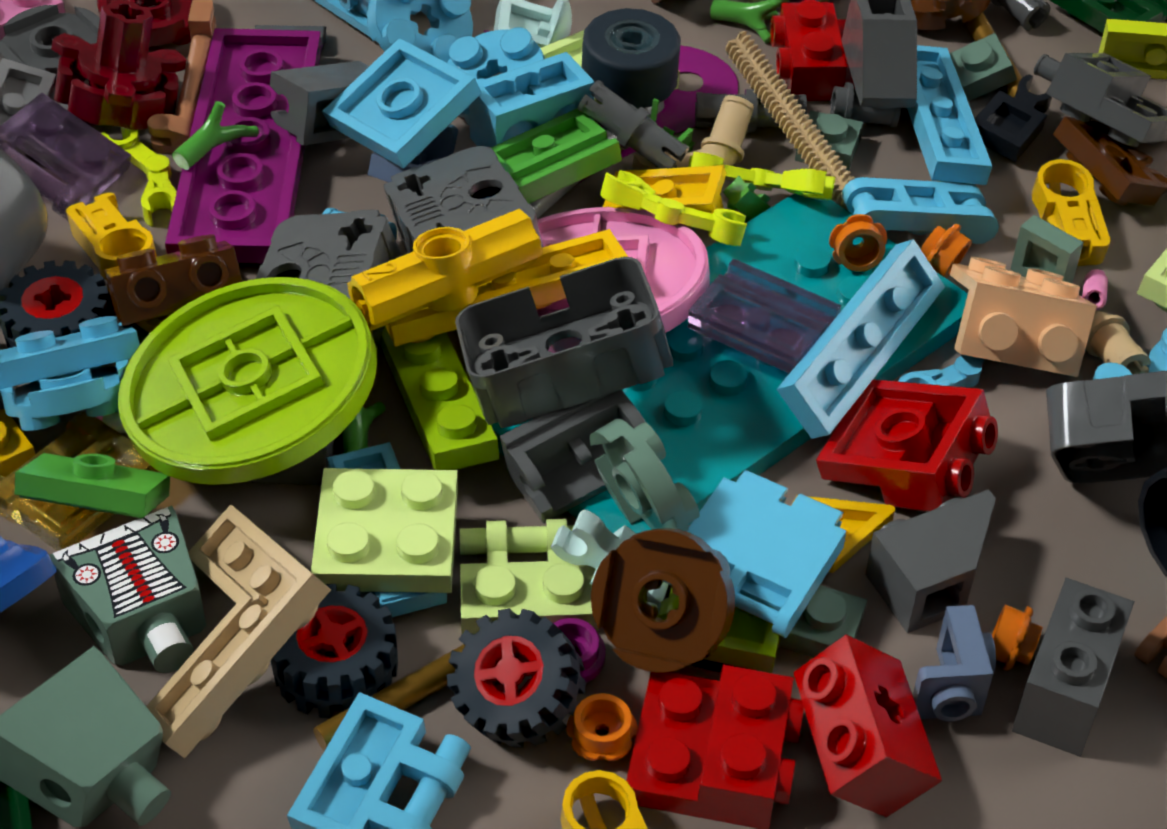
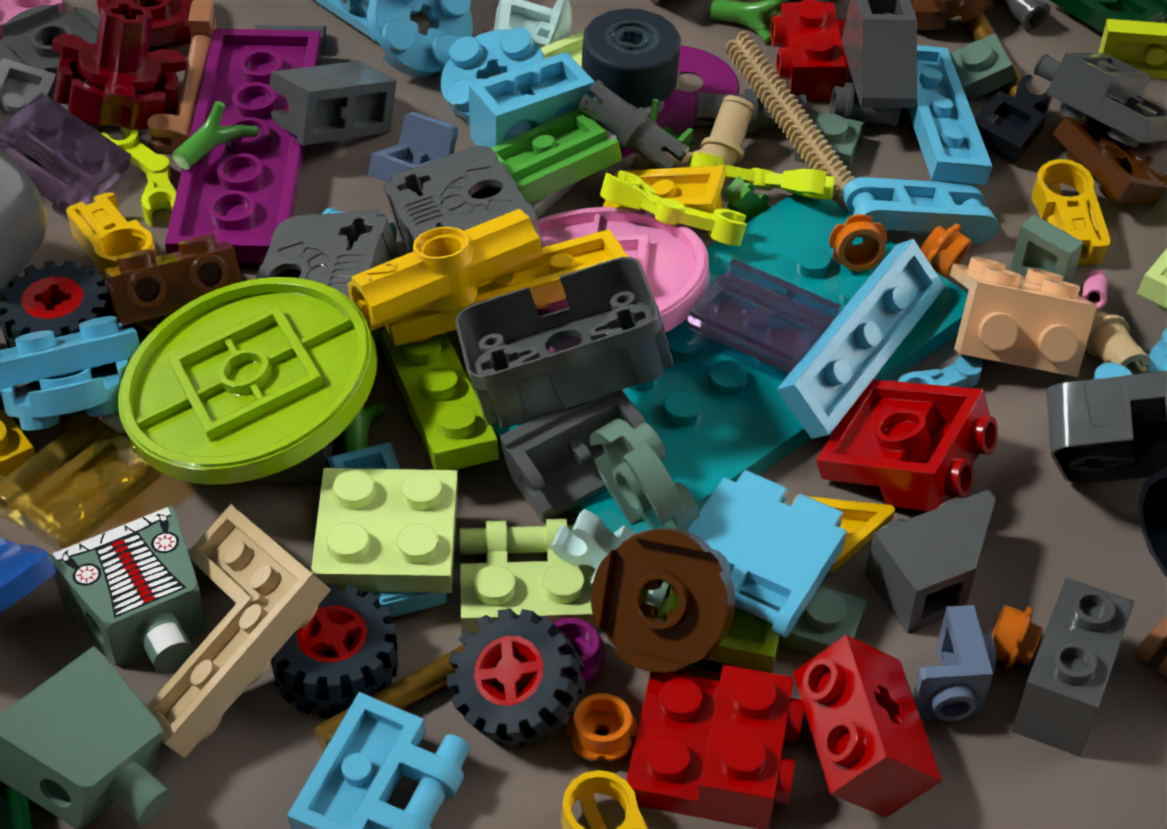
(92, 484): bright green plate -> none
(402, 102): medium azure plate -> none

